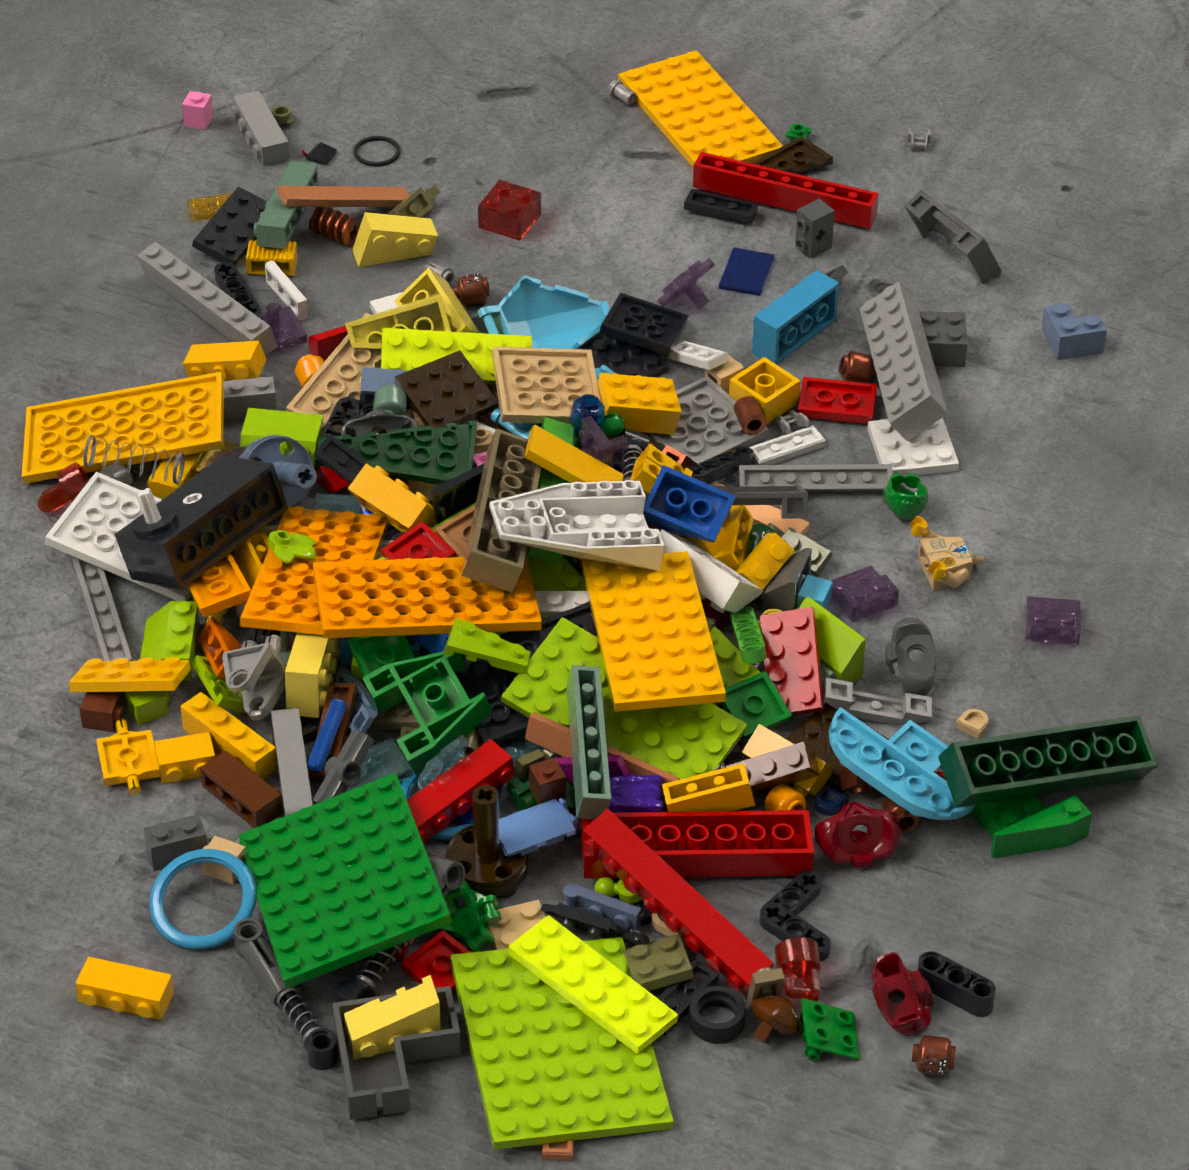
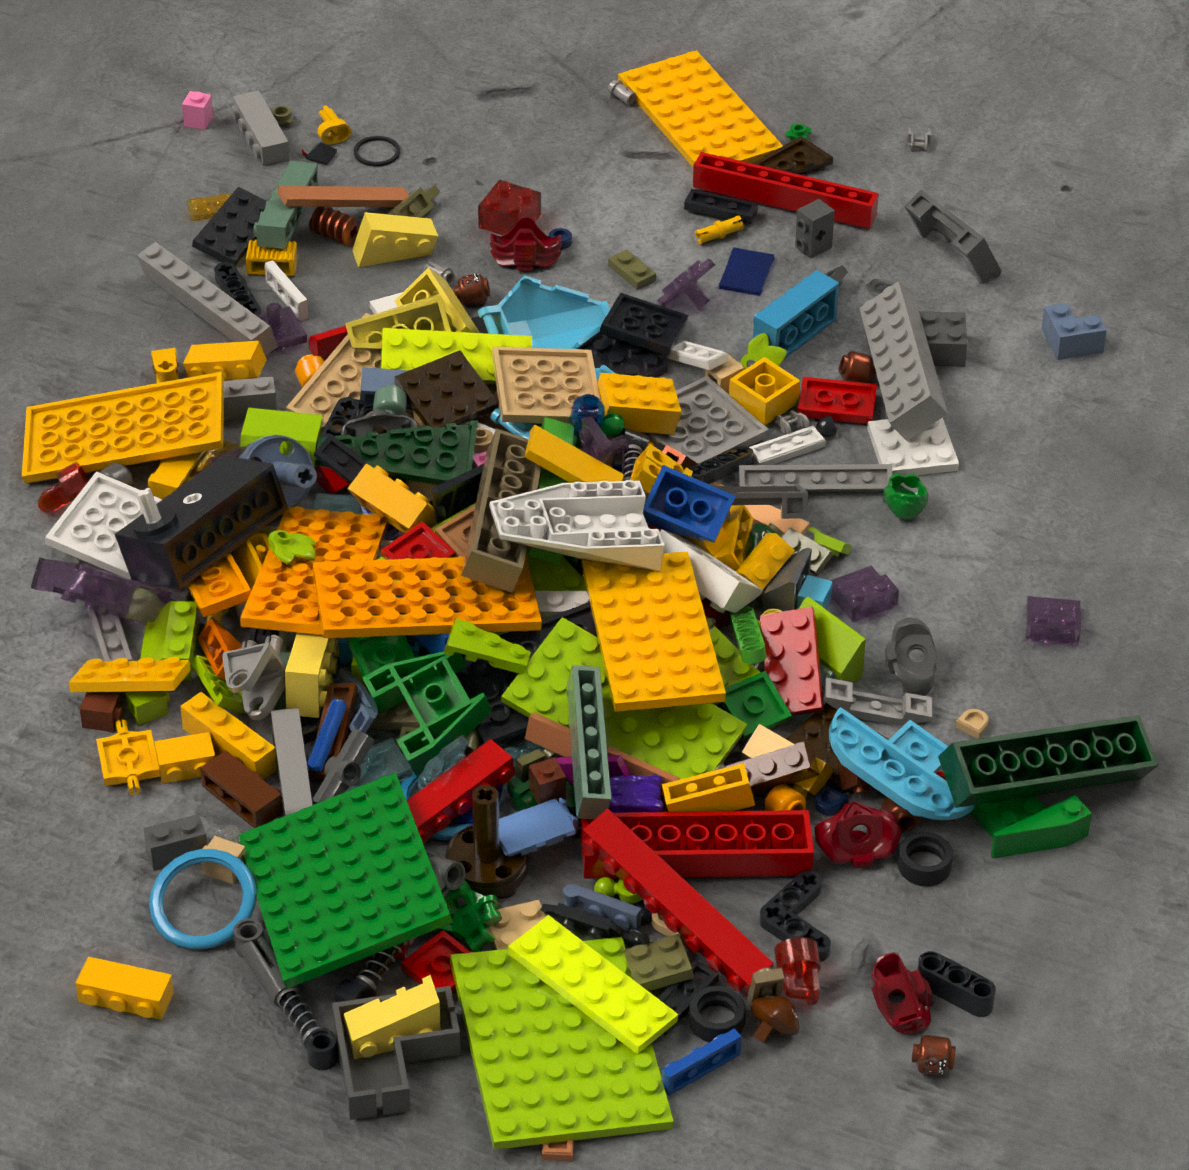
(91, 460): light grey piece -> none
(101, 588): none -> windscreen
(165, 364): none -> yellow piece
(337, 128): none -> yellow piece
(525, 246): none -> dark red piece
(566, 237): none -> dark blue tile
(632, 269): none -> olive plate
(701, 1061): none -> blue plate
(719, 229): none -> yellow pin
(749, 415): copper brick -> none
(760, 348): none -> lime plate
(826, 426): none -> black hinge
(828, 1030): green hinge -> none
(832, 544): none -> lime plate
(920, 874): none -> black tyre
(944, 558): tan torso -> none

